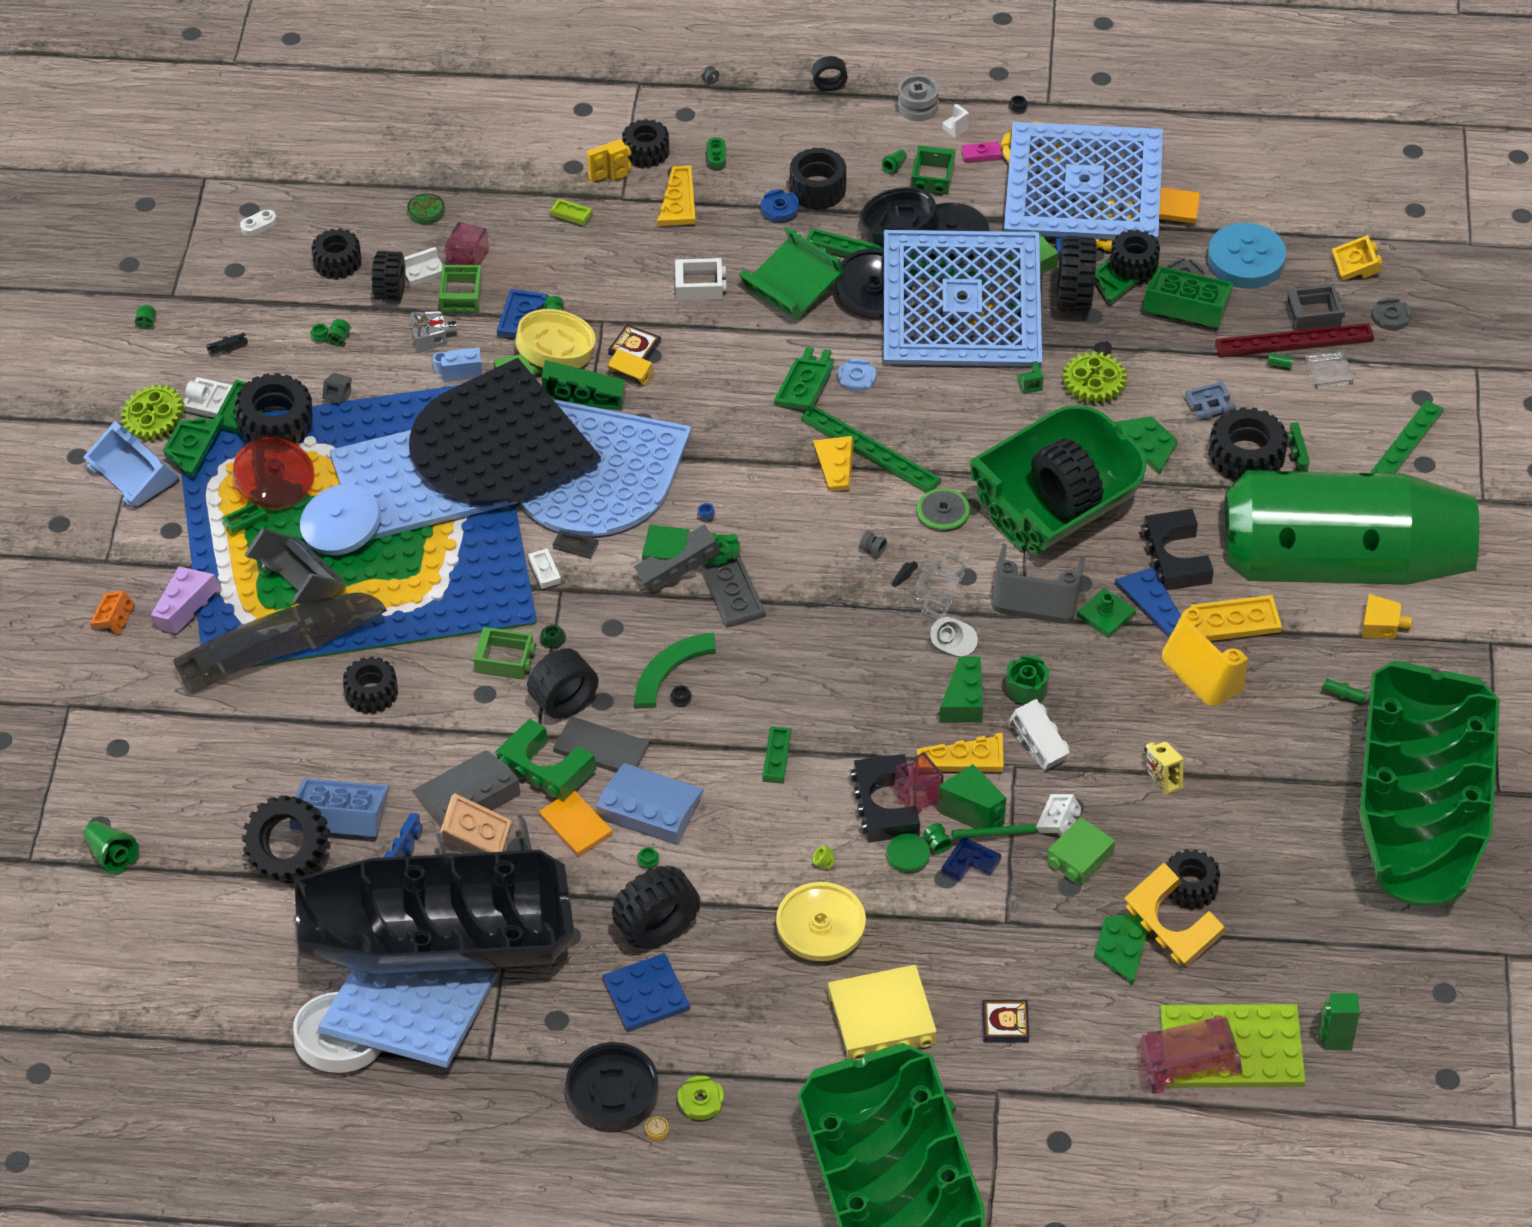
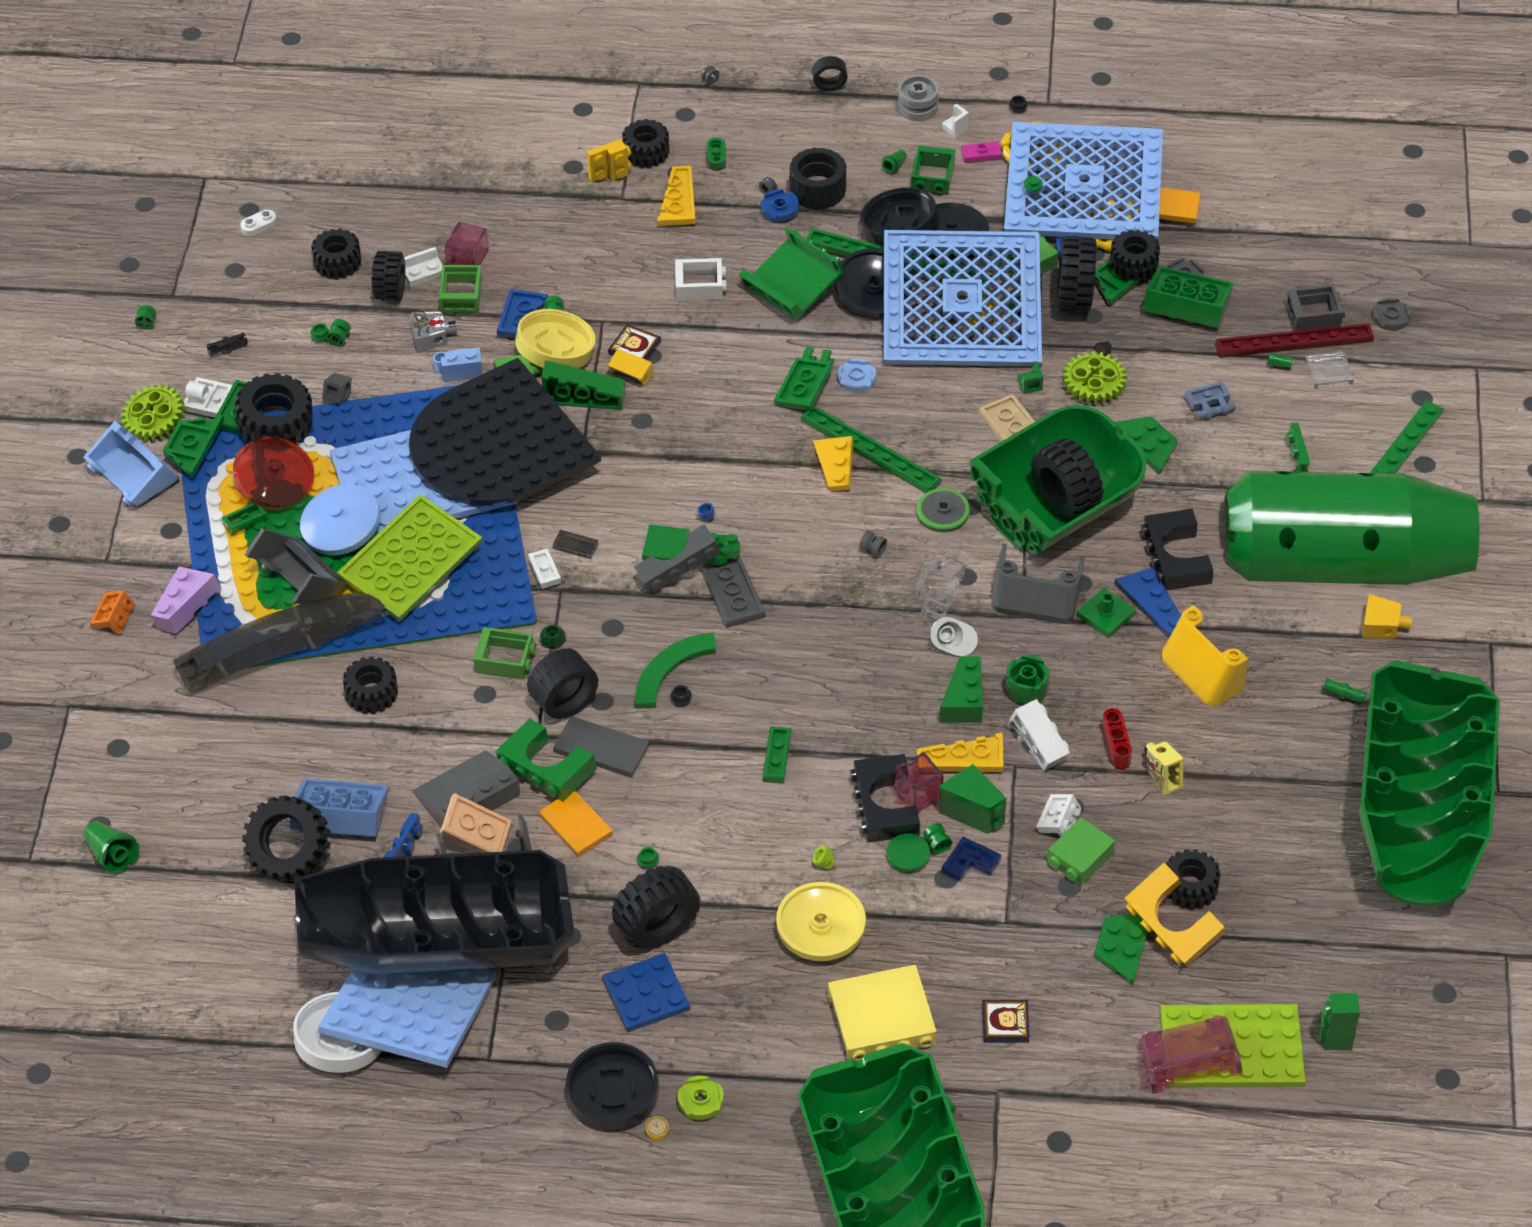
(410, 556): none -> lime plate
(426, 208): green tile -> none
(571, 212): lime plate -> none
(623, 488): light blue plate -> none
(648, 803): medium blue slope -> none
(767, 185): none -> dark grey bush
(904, 572): black bar -> none
(993, 831): green bar -> none
(1006, 416): none -> tan tile
(1033, 184): none -> green plate
(1117, 739): none -> red beam
(1239, 618): yellow plate -> none
(1247, 255): dark azure piece -> none
(1247, 426): black tyre -> none
(1358, 258): yellow plate -> none

